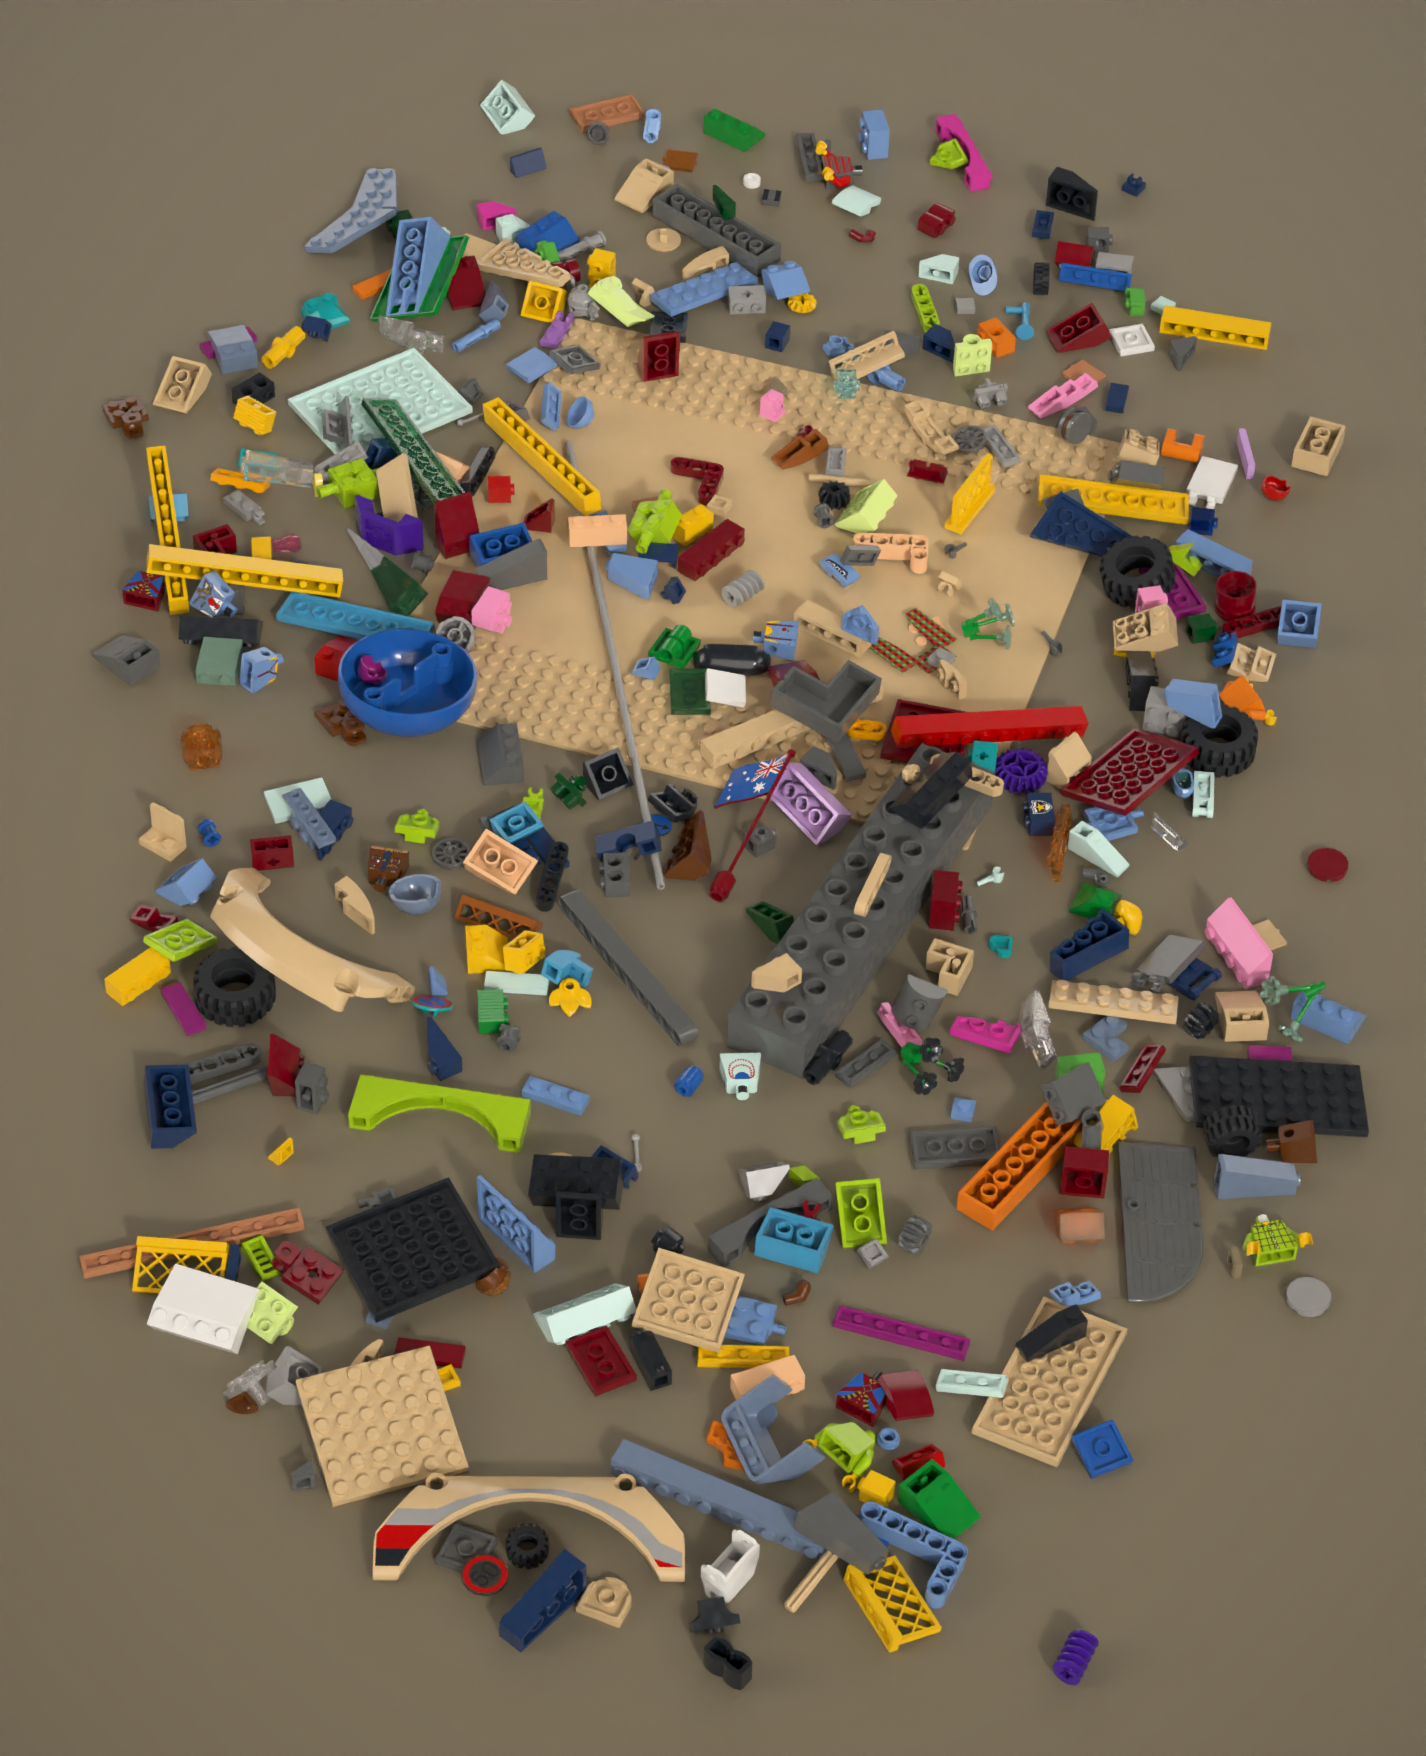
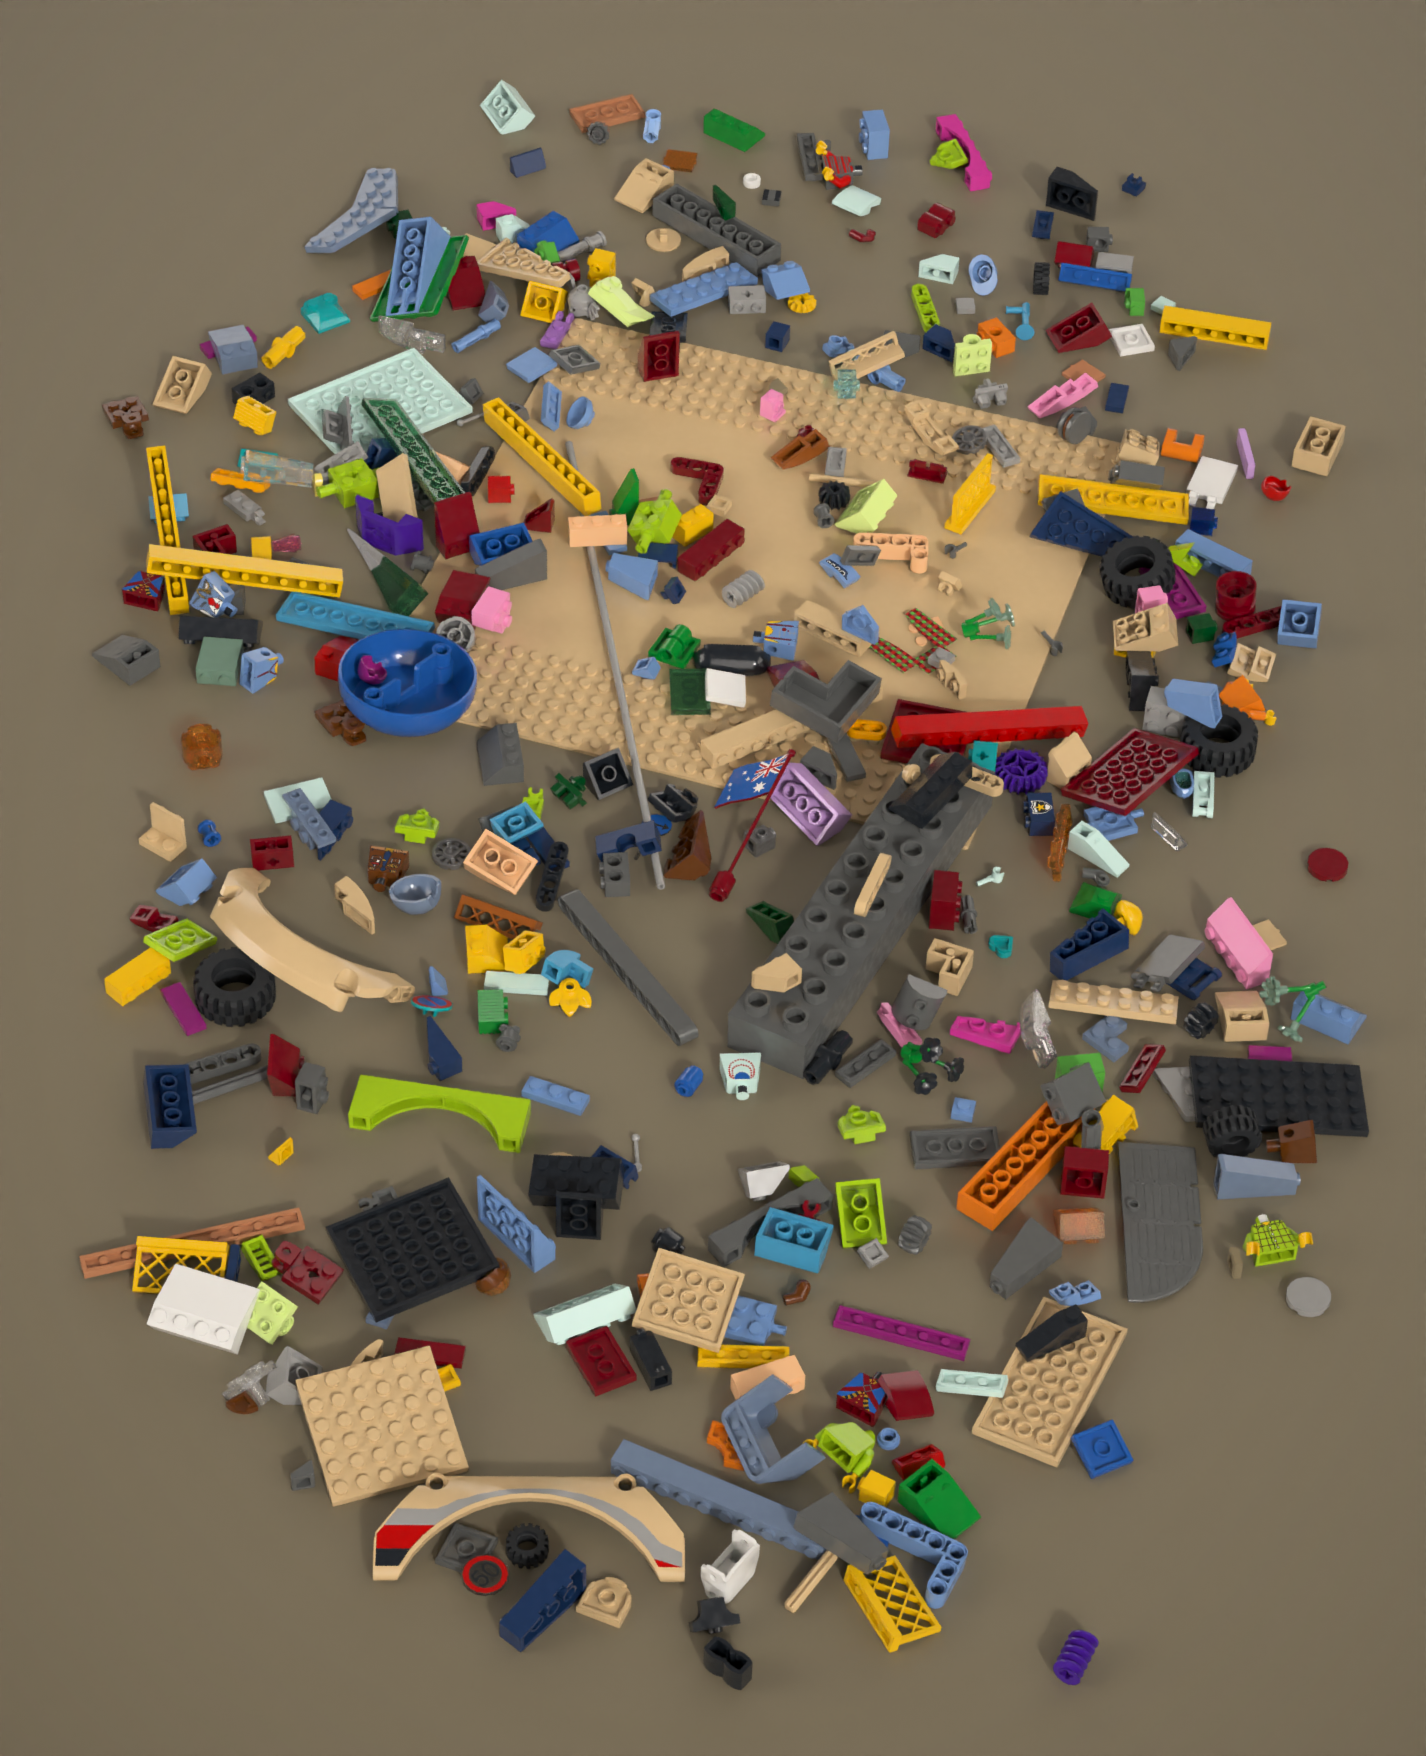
(317, 327): dark blue brick -> none
(627, 497): none -> green slope
(1025, 1258): none -> dark grey slope

